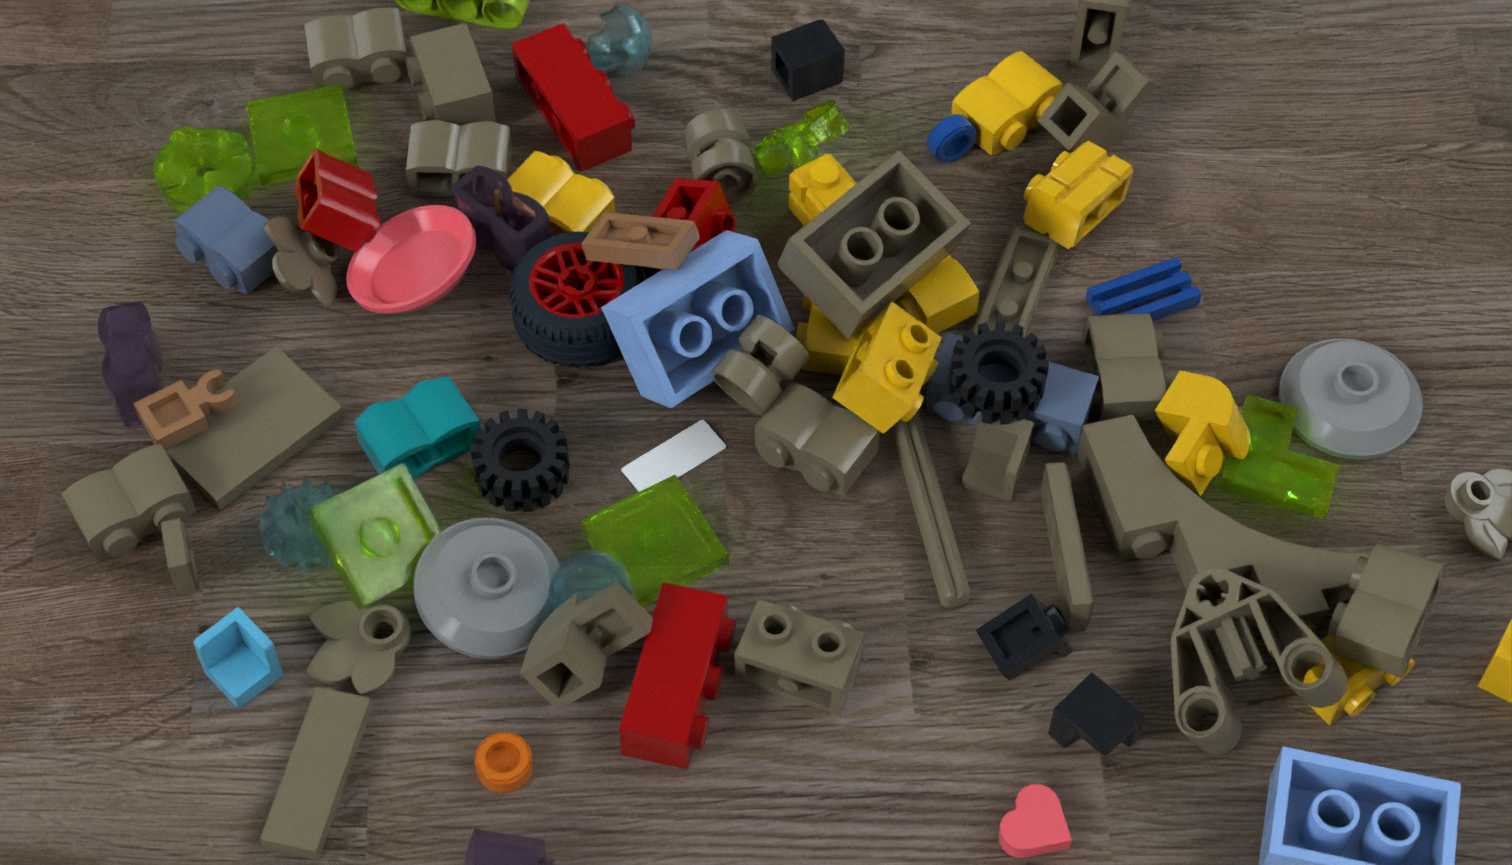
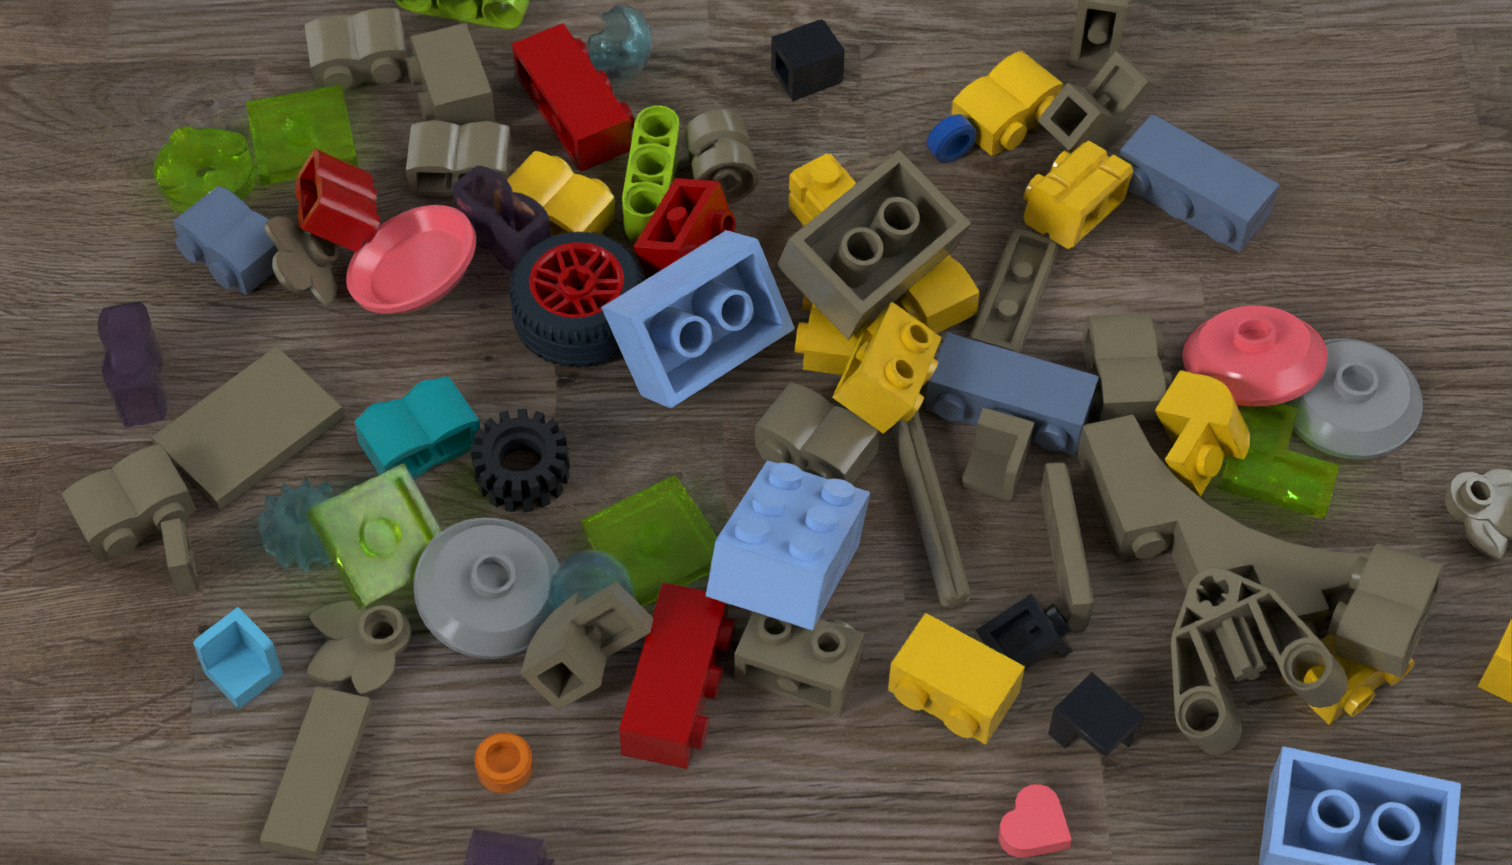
(180, 413): medium nougat plate -> none
(640, 240): medium nougat plate -> none
(650, 167): none -> lime beam
(674, 456): white sticker -> none
(747, 378): dark tan wheel -> none
(788, 544): none -> light blue brick
(799, 141): clear neon green plate -> none
(955, 679): none -> yellow brick
(1000, 348): black tyre -> none
(1141, 287): blue tile -> none
(1198, 183): none -> sand blue brick
(1258, 354): none -> coral piece

